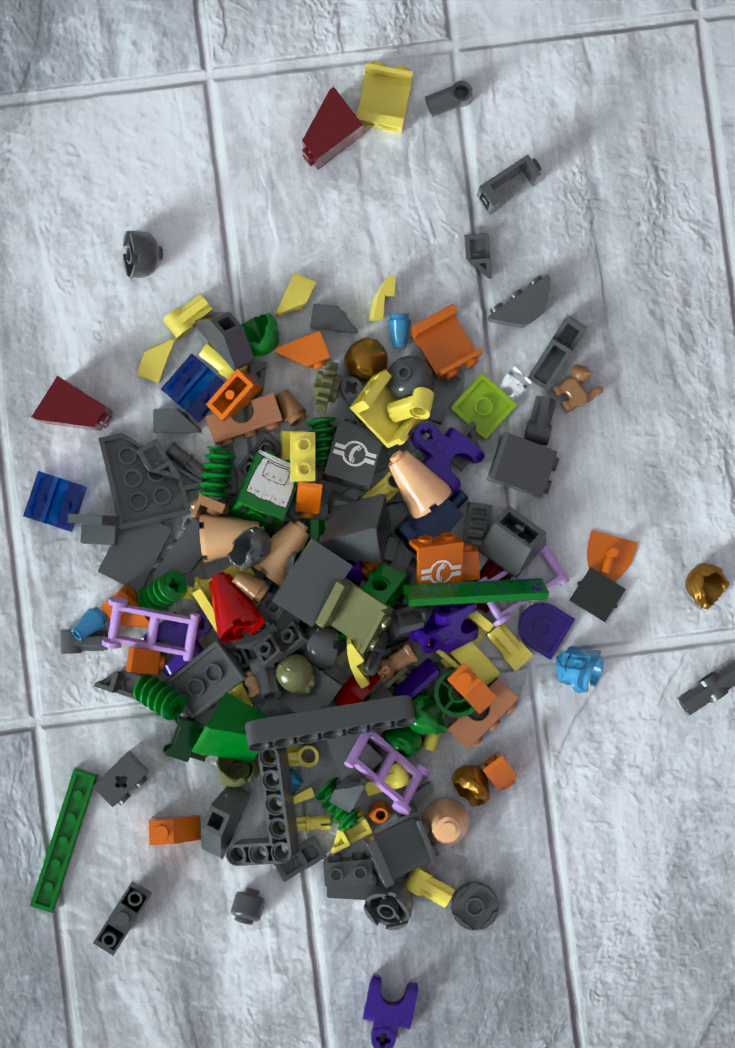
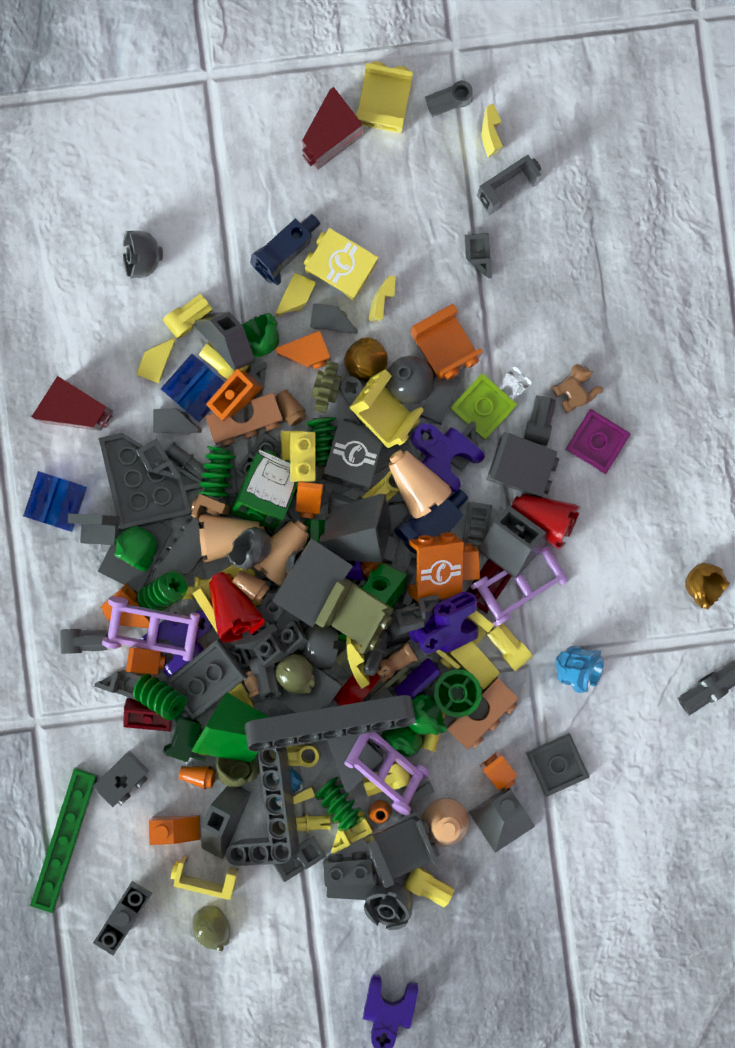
(91, 621): dark azure cone -> none
(136, 547): none -> green hair
(141, 717): none -> dark red slope
(198, 775): none -> orange cone
(203, 886): none -> light yellow panel
(211, 928): none -> olive hair
(247, 906): dark grey head -> none
(283, 249): none -> dark blue piece
(340, 263): none -> light yellow panel
(347, 793): dark grey slope -> none
(399, 329): dark azure cone -> none
(416, 406): light yellow piece -> none
(471, 688): orange slope -> none
(471, 784): pearl gold hair -> none
(474, 906): dark grey tile -> none
(475, 592): green tile -> none
(489, 135): none -> light yellow slope
(501, 819): none -> dark grey slope
(523, 306): dark grey slope -> none
(544, 628): dark purple tile -> none
(551, 515): none -> red cone
(557, 352): dark grey slope -> none
(557, 765): none -> dark grey tile
(597, 441): none -> magenta tile
(597, 594): pearl dark grey piece -> none
(609, 554): orange shield -> none

